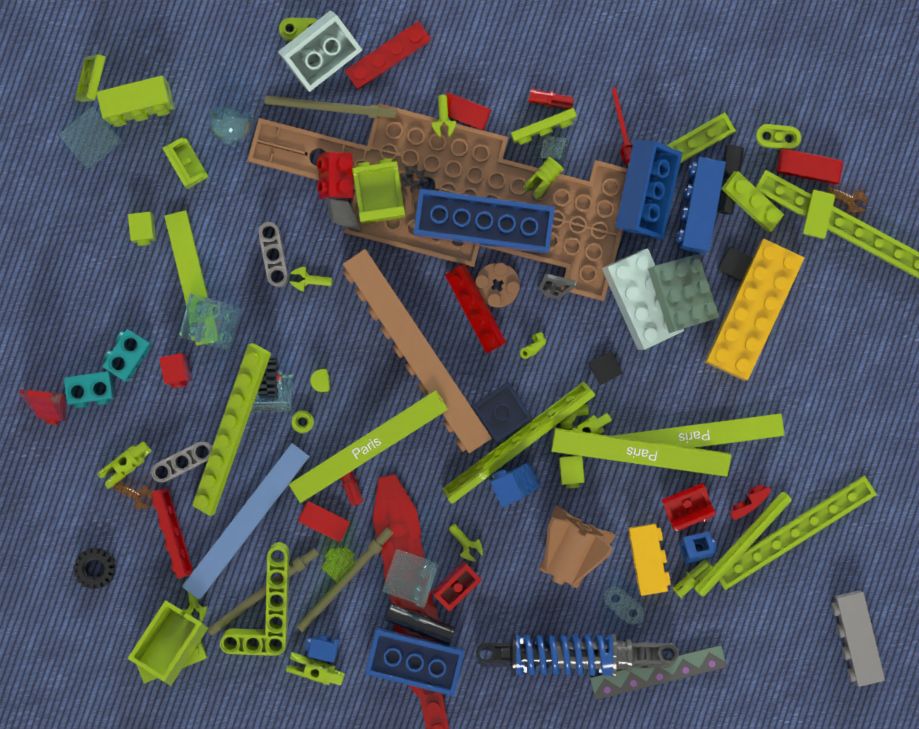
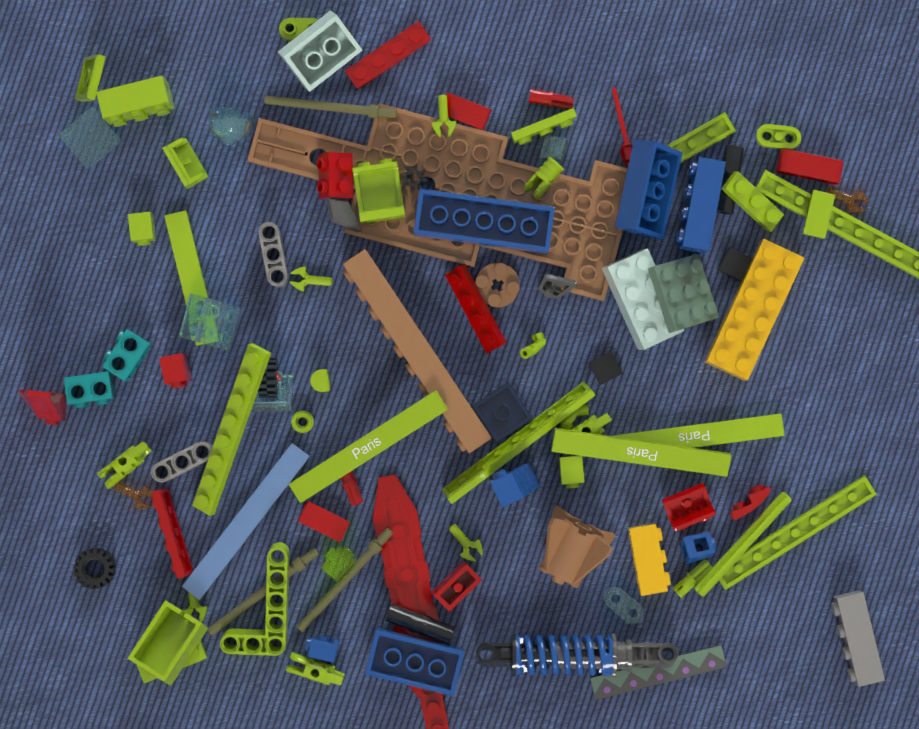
(410, 577): clear light blue bracket -> none

